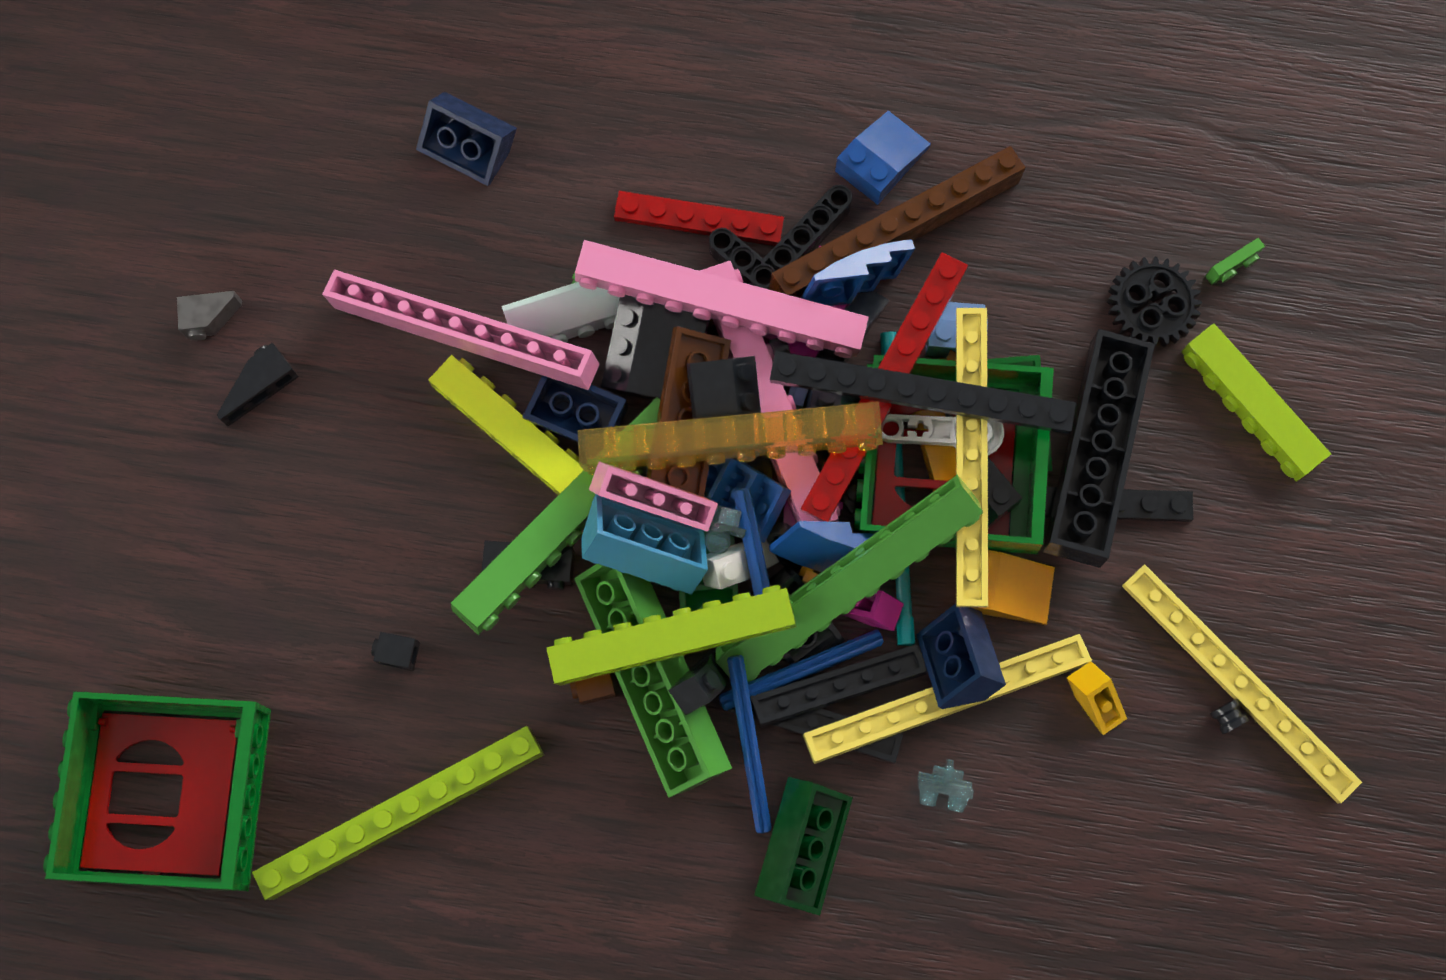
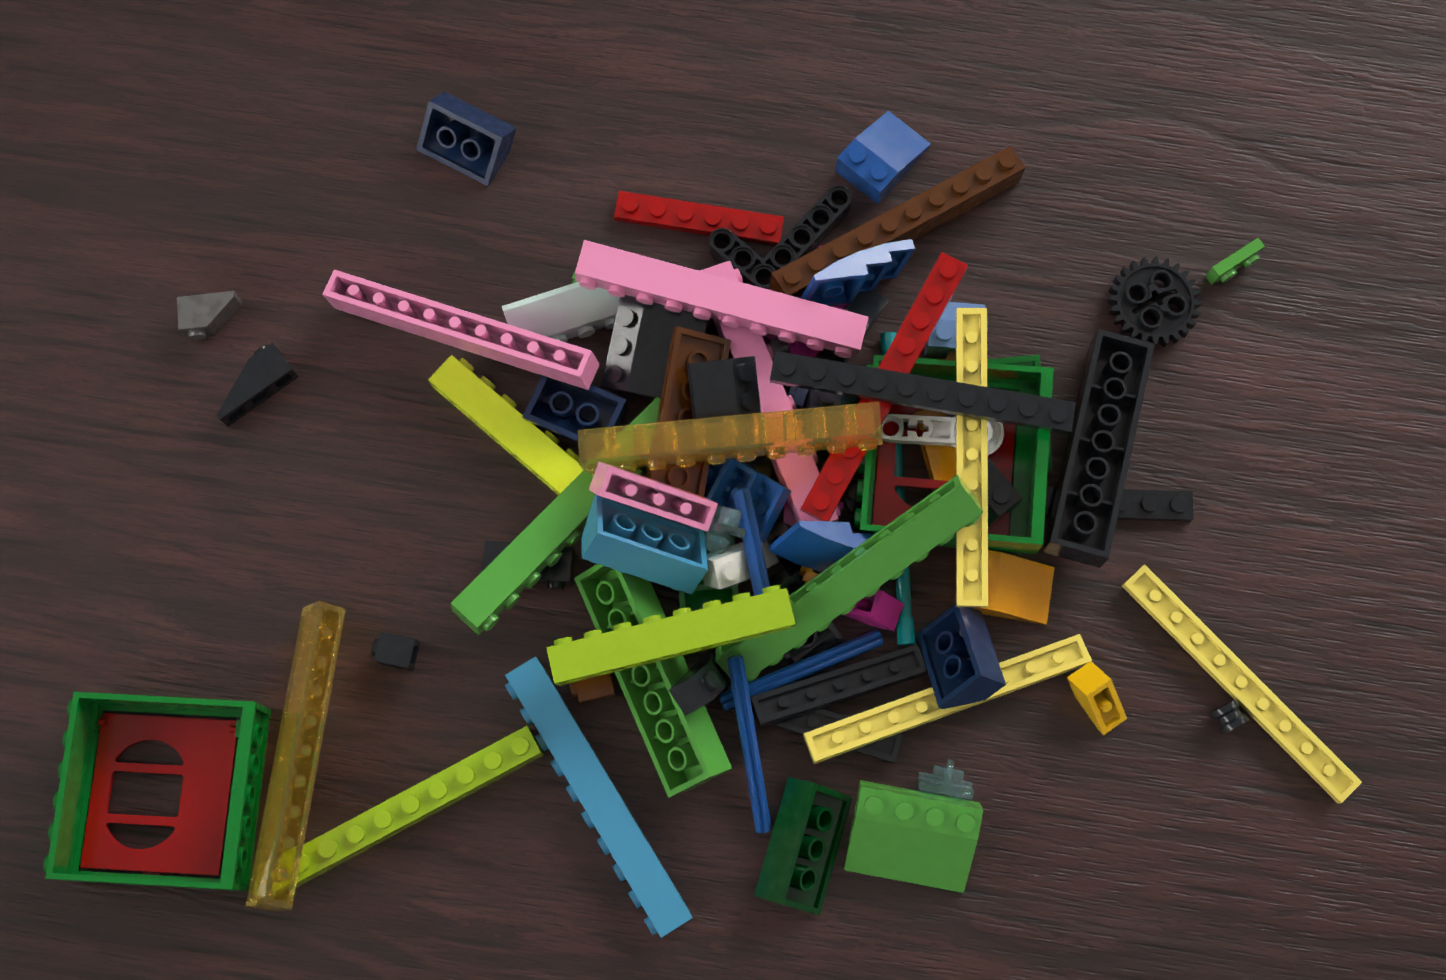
(296, 758): none -> clear yellow brick
(599, 797): none -> dark azure brick
(913, 836): none -> bright green slope
(1255, 403): lime brick -> none

